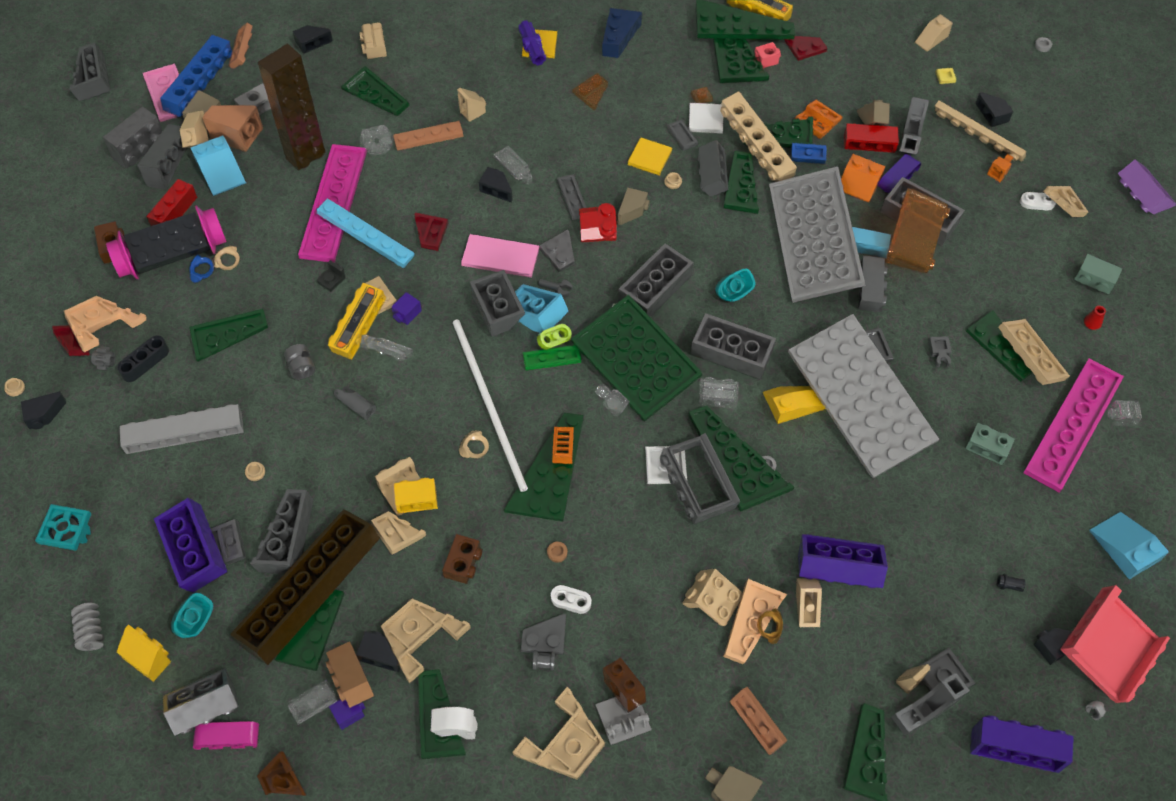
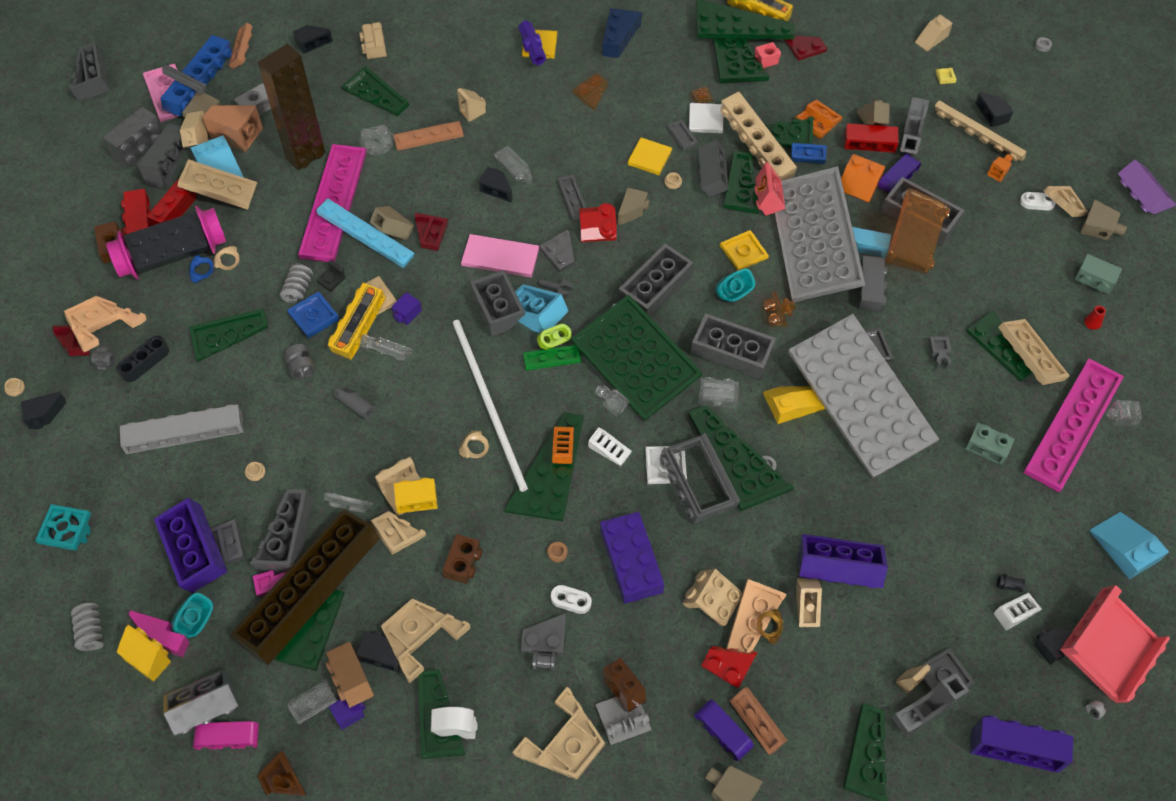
(136, 207): none -> red brick
(161, 631): none -> dark pink slope
(184, 79): none -> dark grey axle
(217, 184): none -> tan plate
(265, 581): none -> dark pink plate
(296, 283): none -> light grey piece
(313, 315): none -> blue plate
(343, 501): none -> clear plate
(391, 222): none -> dark tan slope
(606, 437): none -> white slope
(631, 557): none -> dark purple brick
(725, 729): none -> dark purple beam
(729, 664): none -> red wing
(744, 250): none -> yellow tile
(769, 190): none -> coral slope
(775, 304): none -> clear orange hips
(1008, 619): none -> white slope
(1102, 222): none -> dark tan torso

